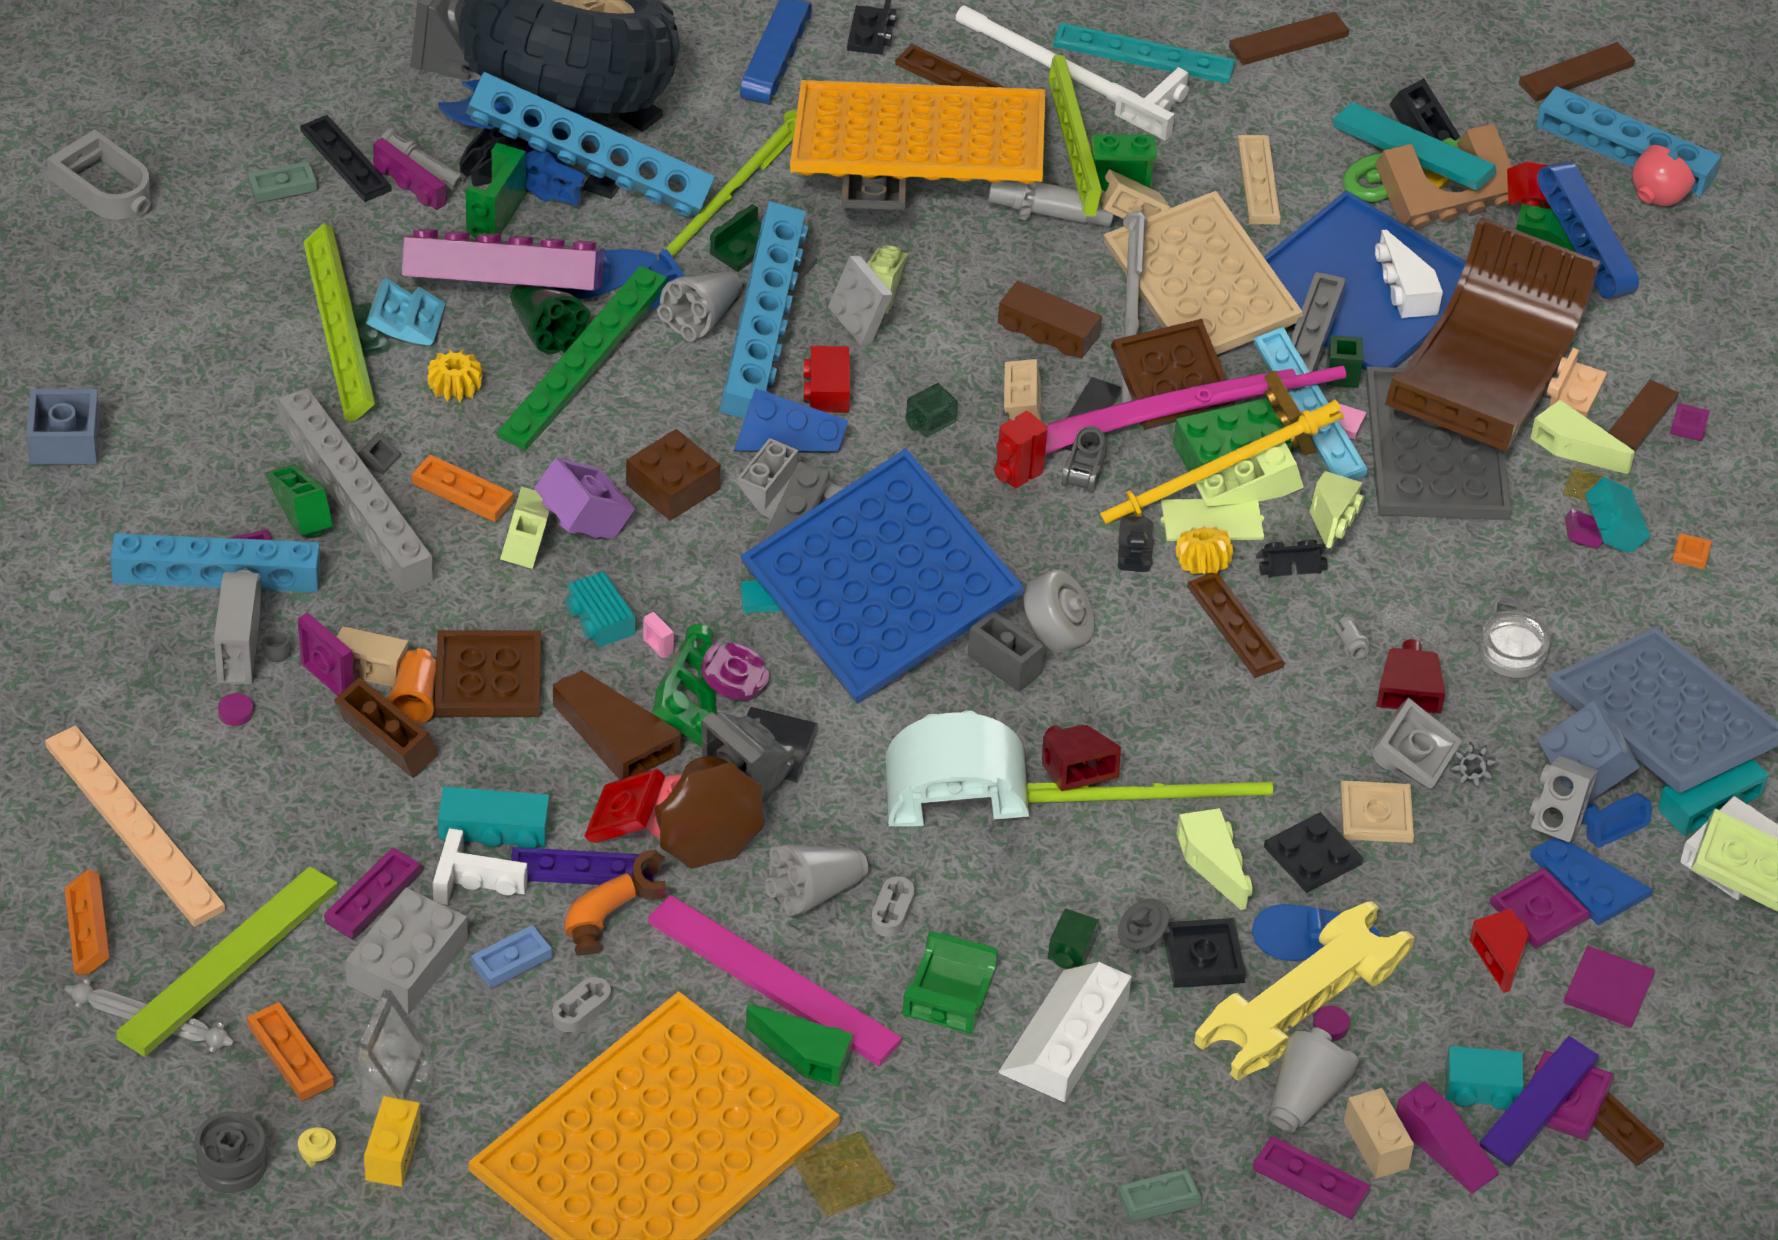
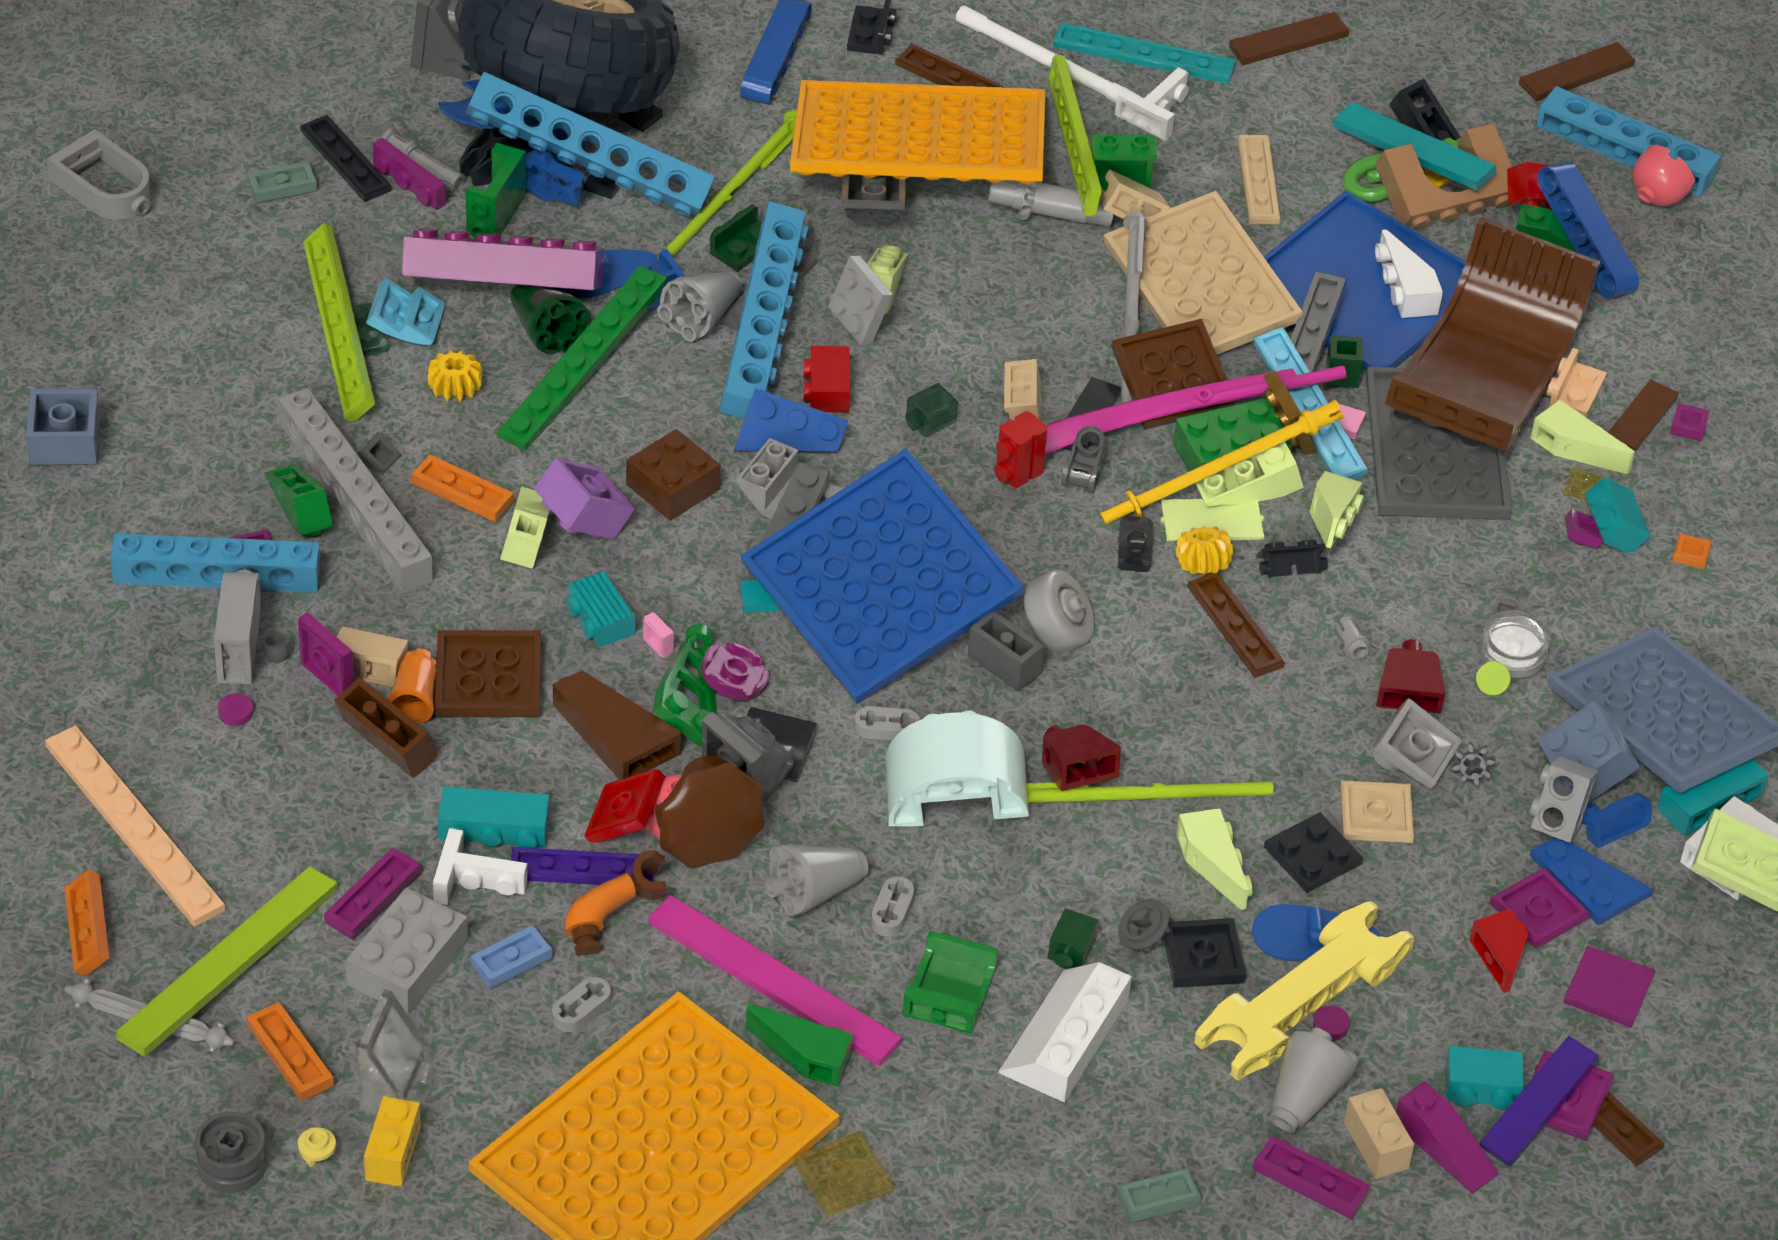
(886, 721): none -> light grey beam
(1049, 319): reddish brown brick -> none
(1493, 678): none -> lime tile

